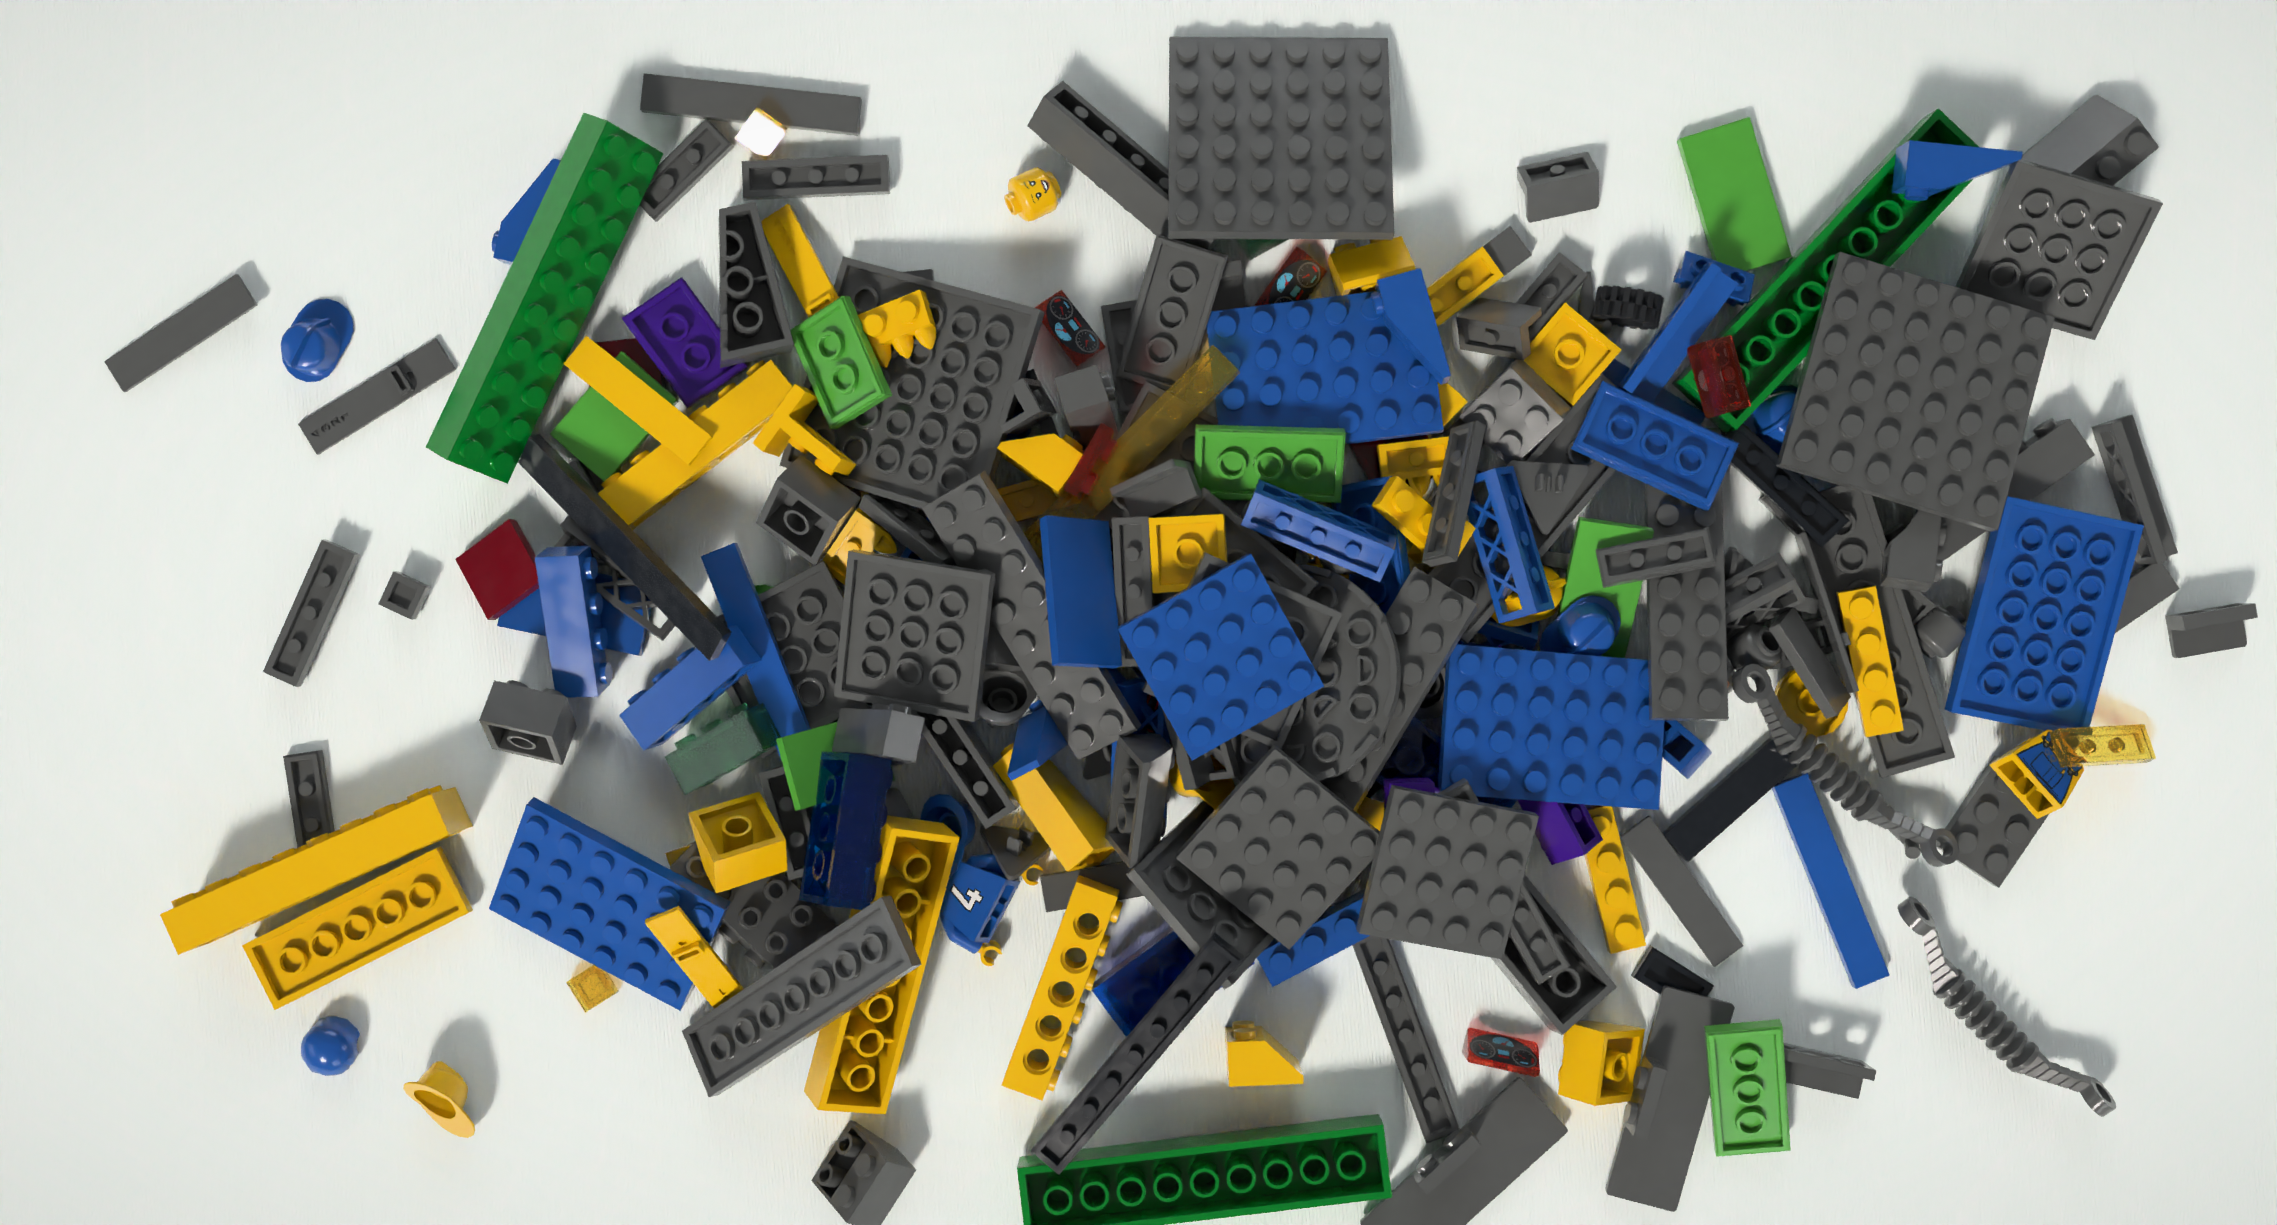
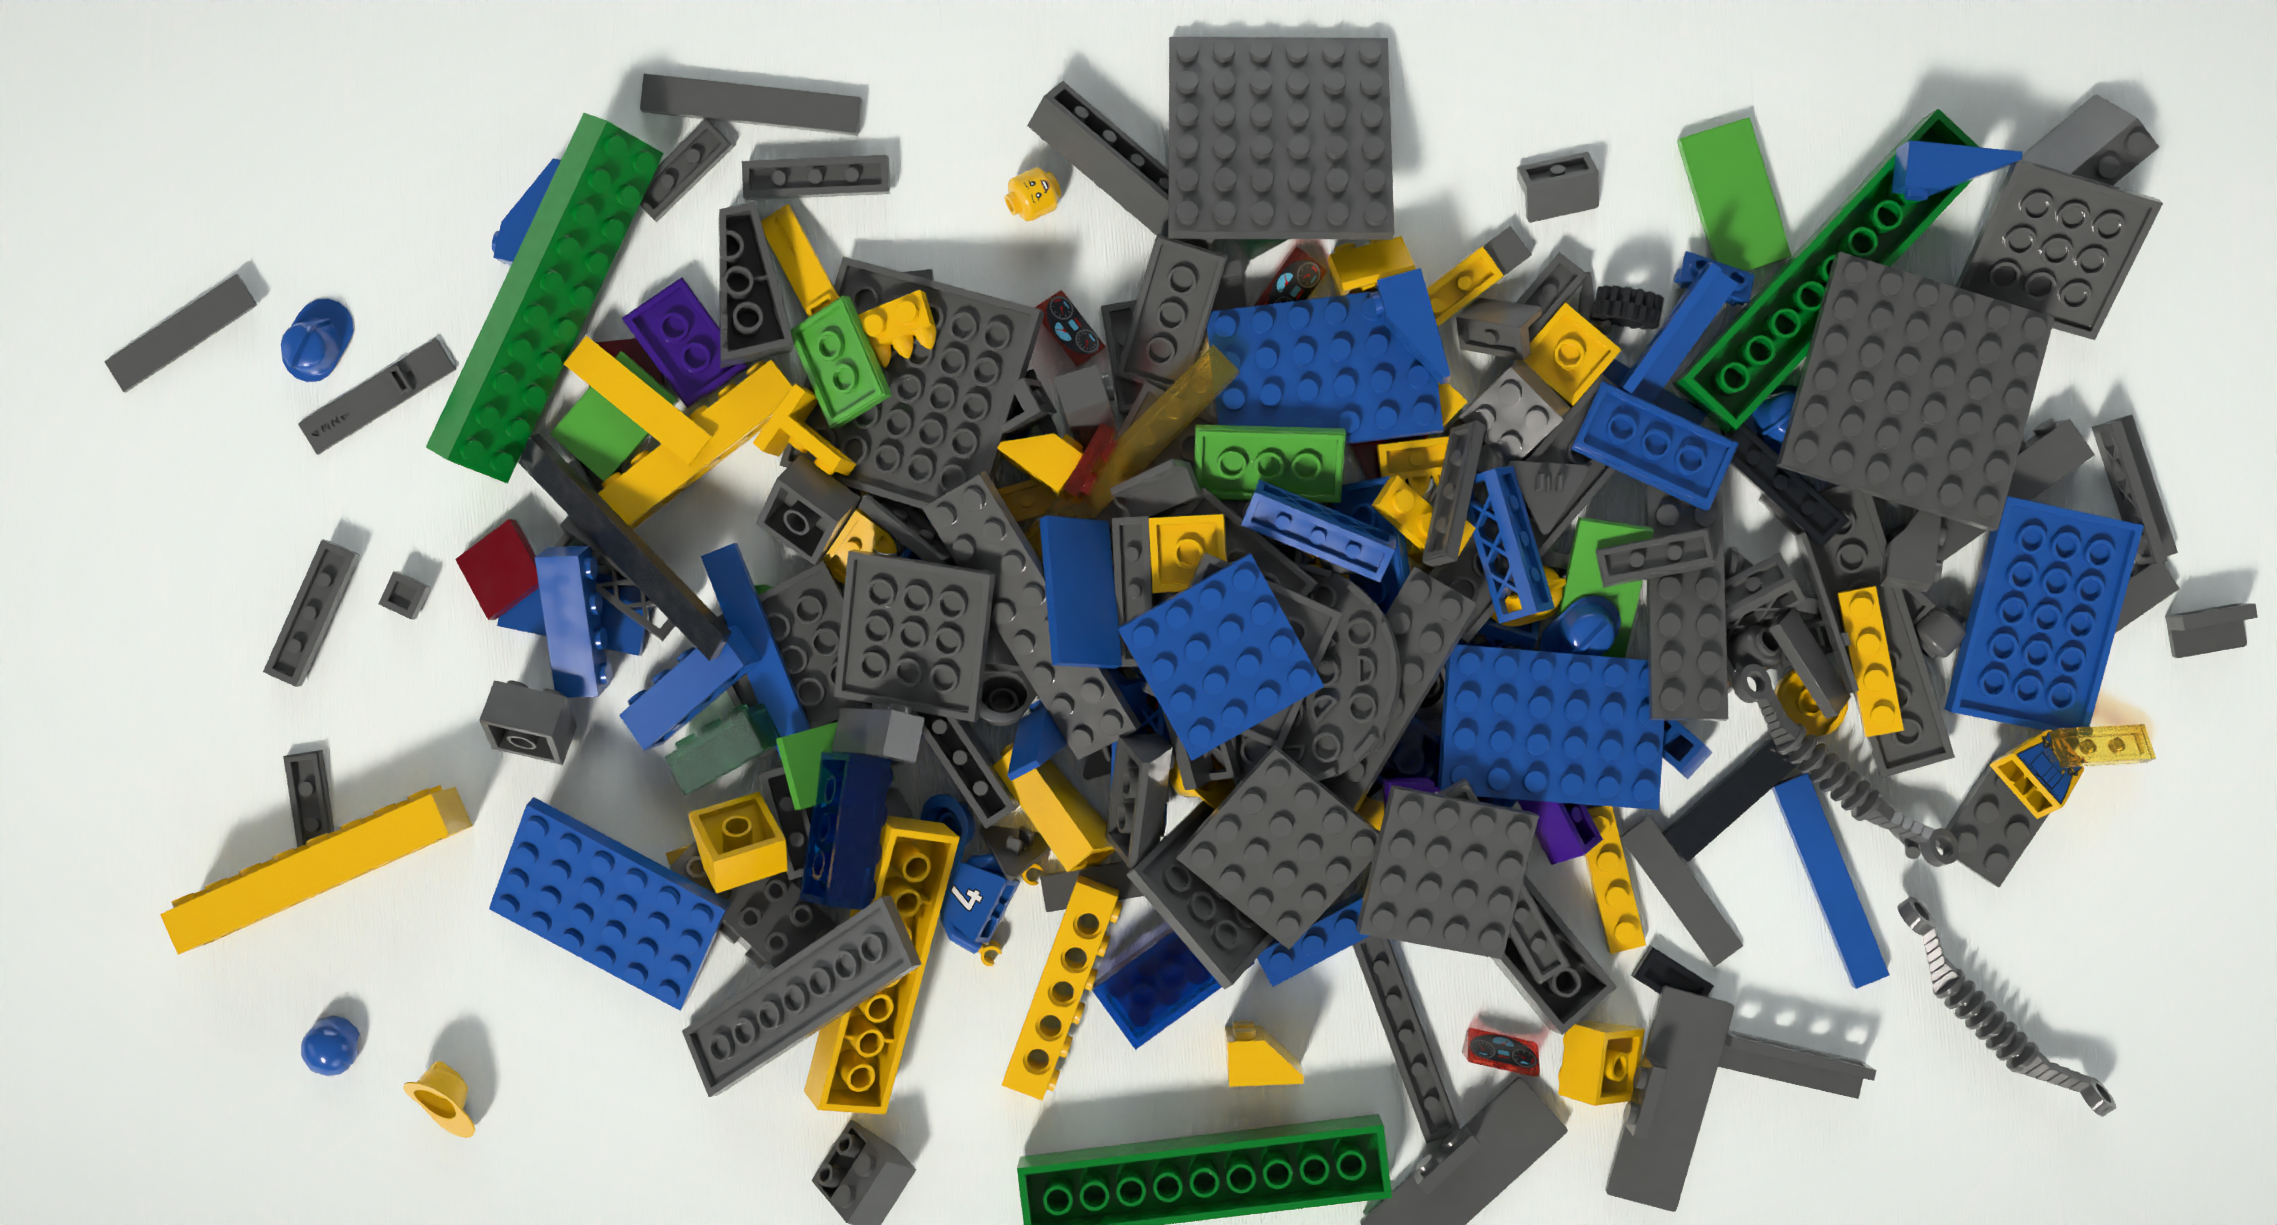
(357, 927): yellow plate -> none
(592, 987): clear yellow tile -> none
(694, 955): yellow piece -> none
(761, 133): tile -> none
(1137, 1053): black tile -> none
(1718, 376): clear red slope -> none
(1747, 1087): bright green tile -> none

